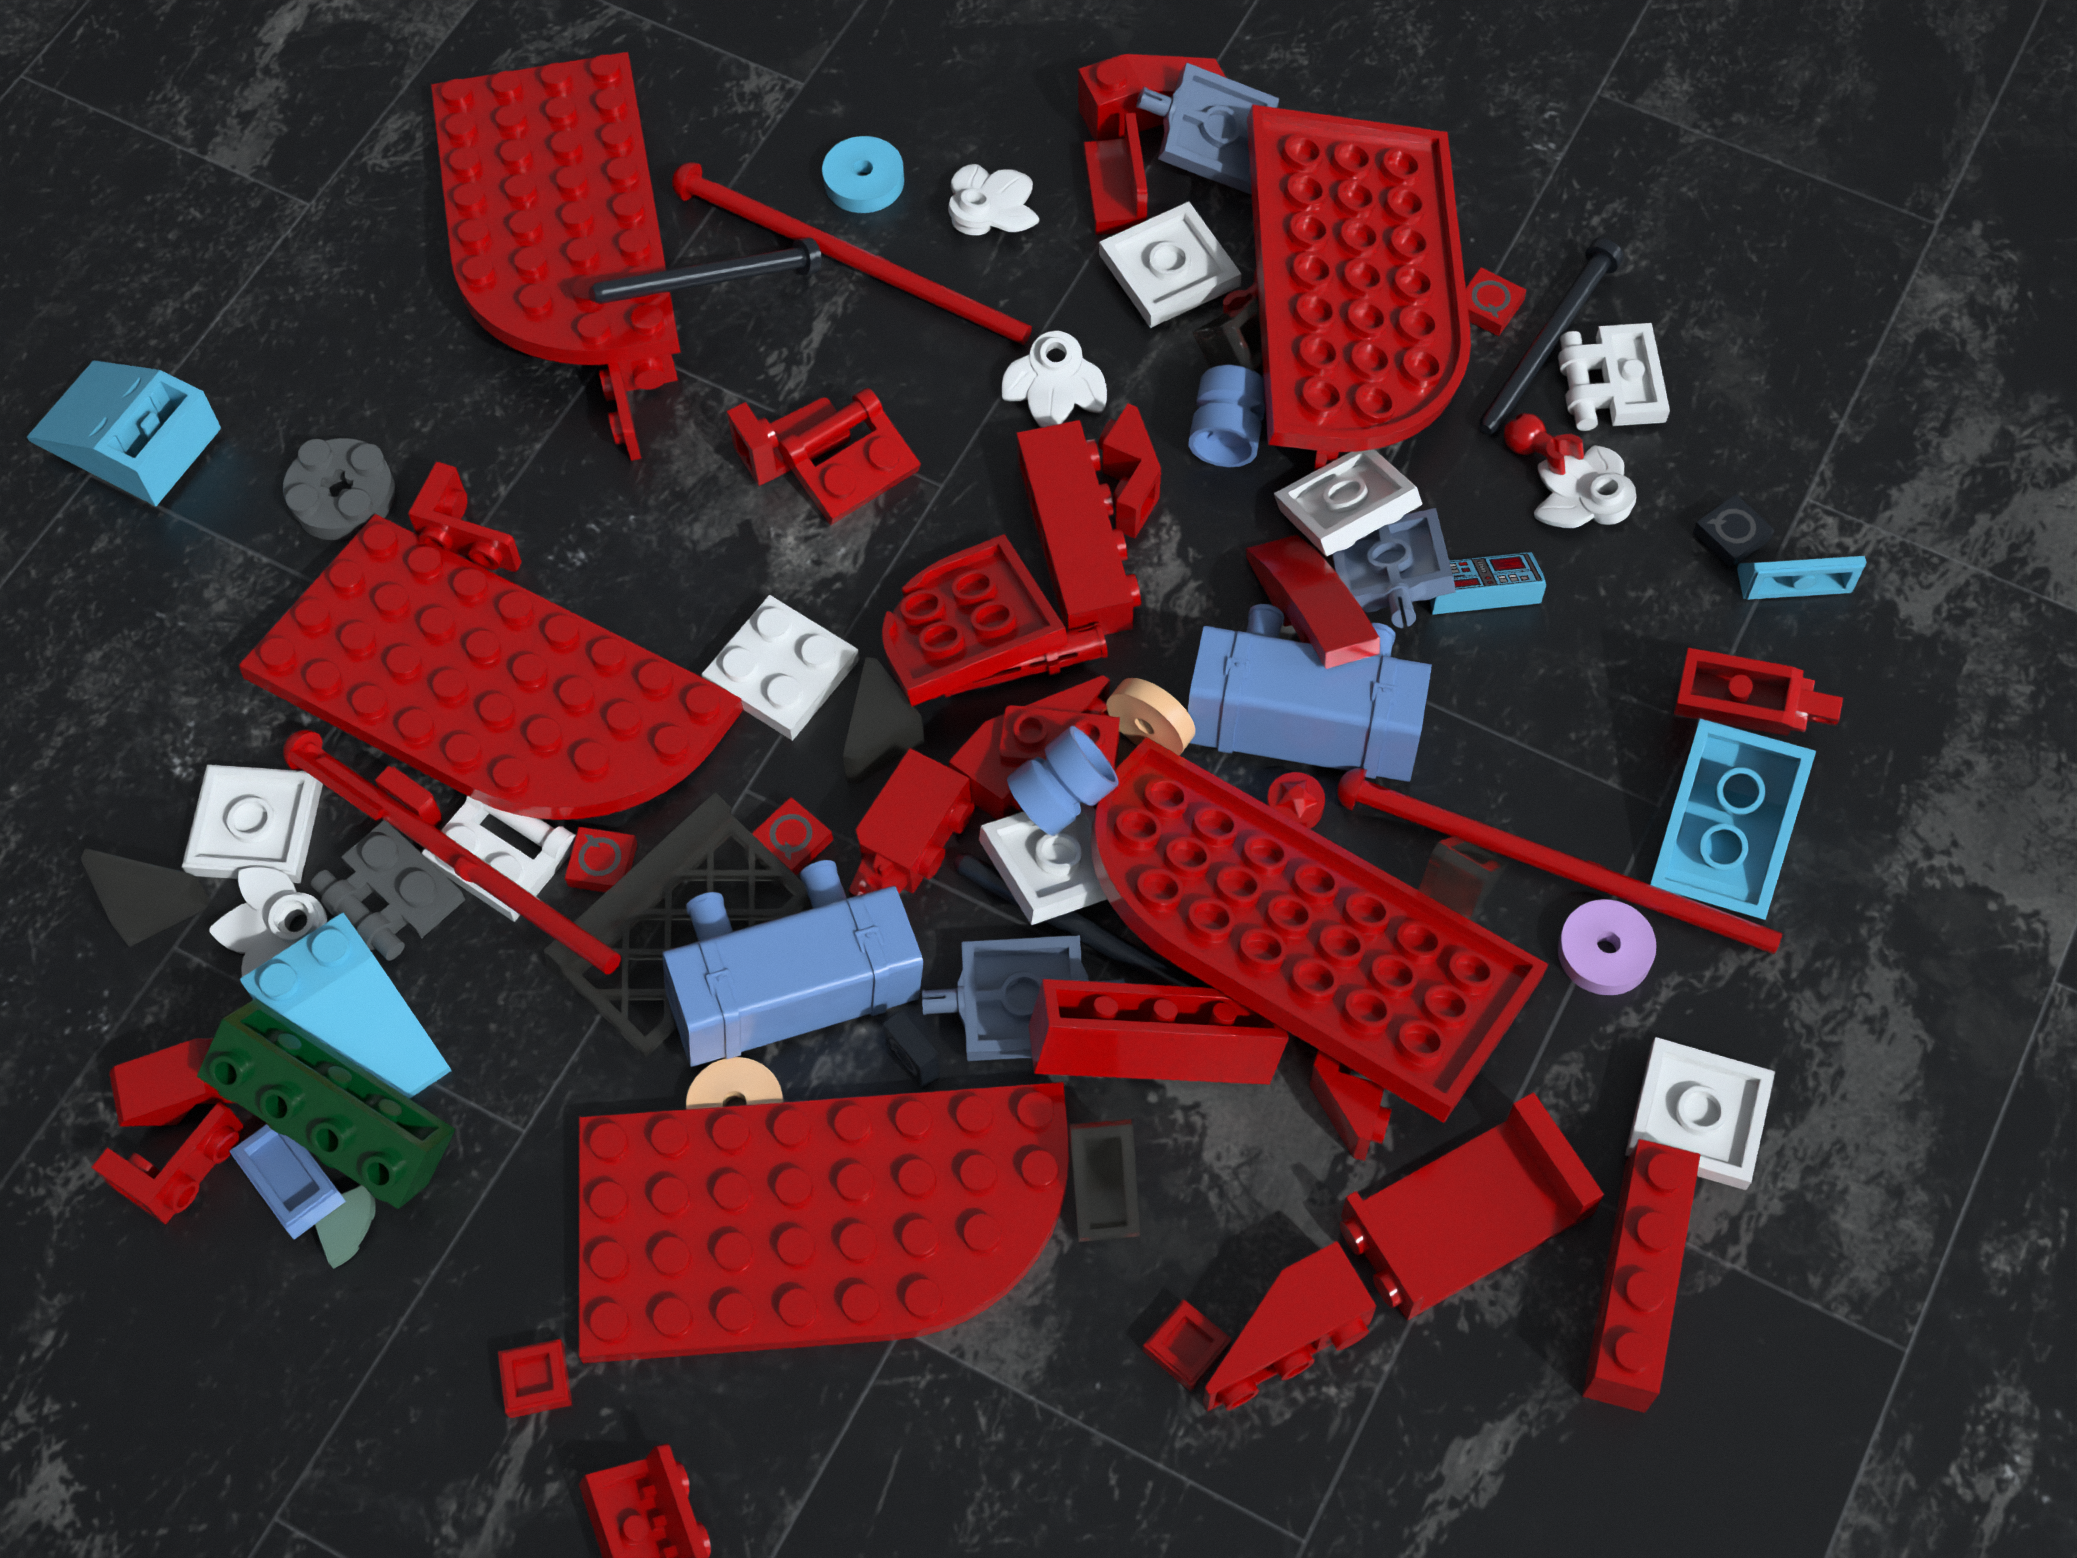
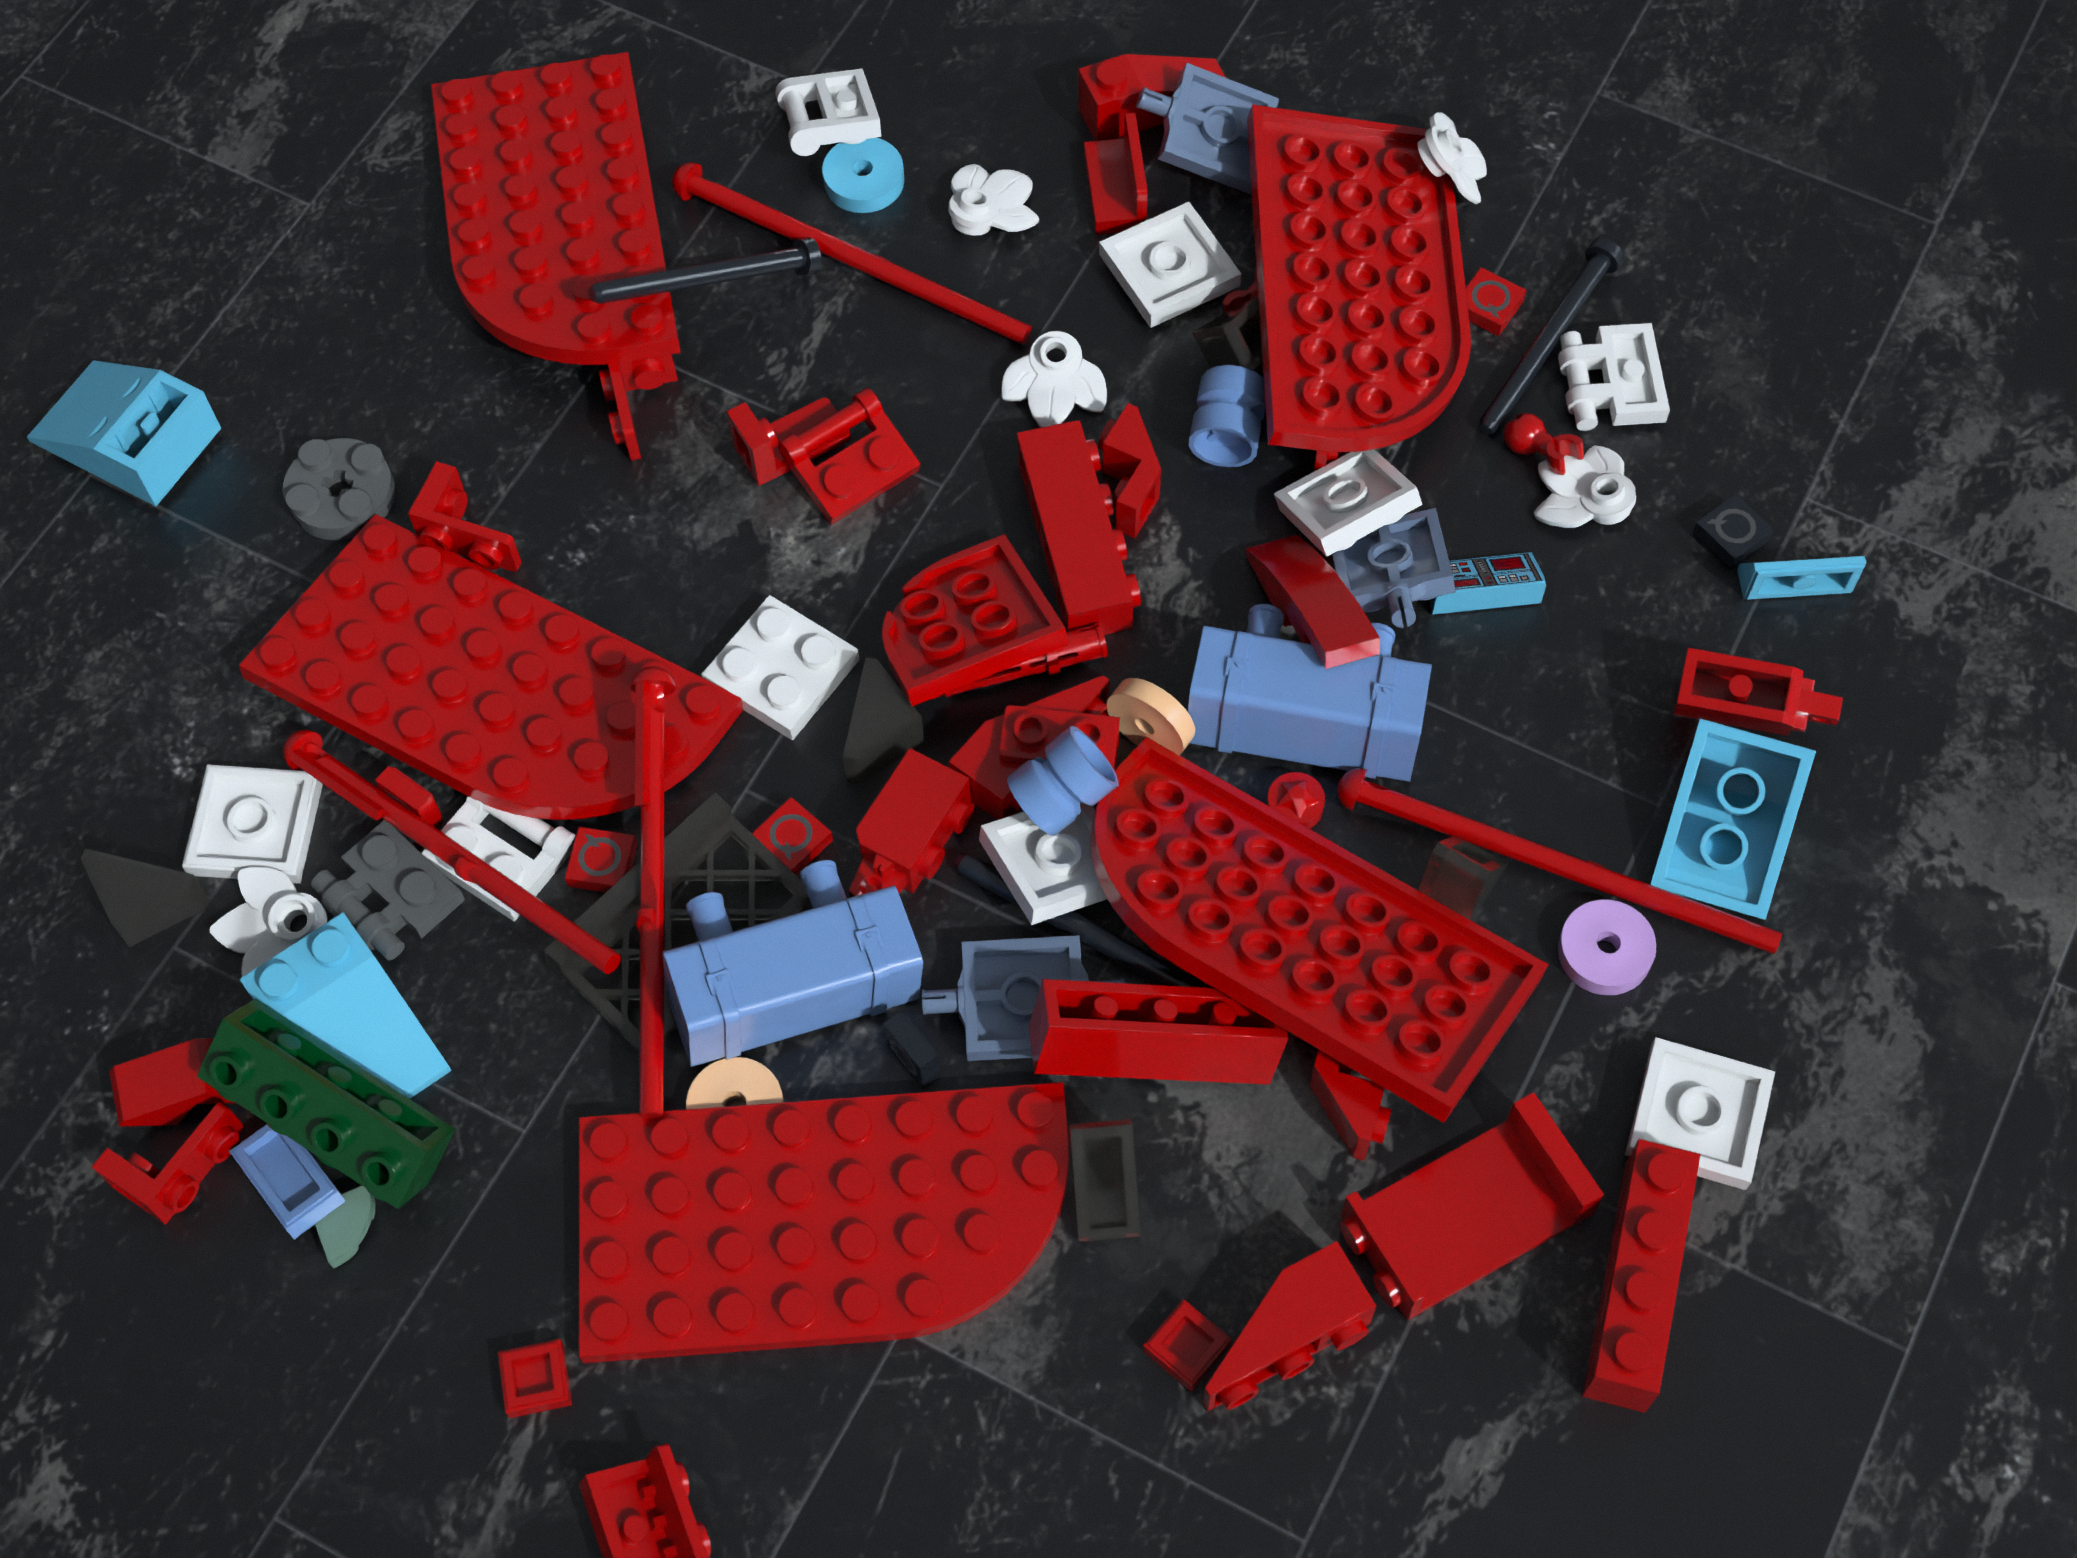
(650, 689): none -> red bar
(844, 104): none -> white plate
(1448, 153): none -> white plate

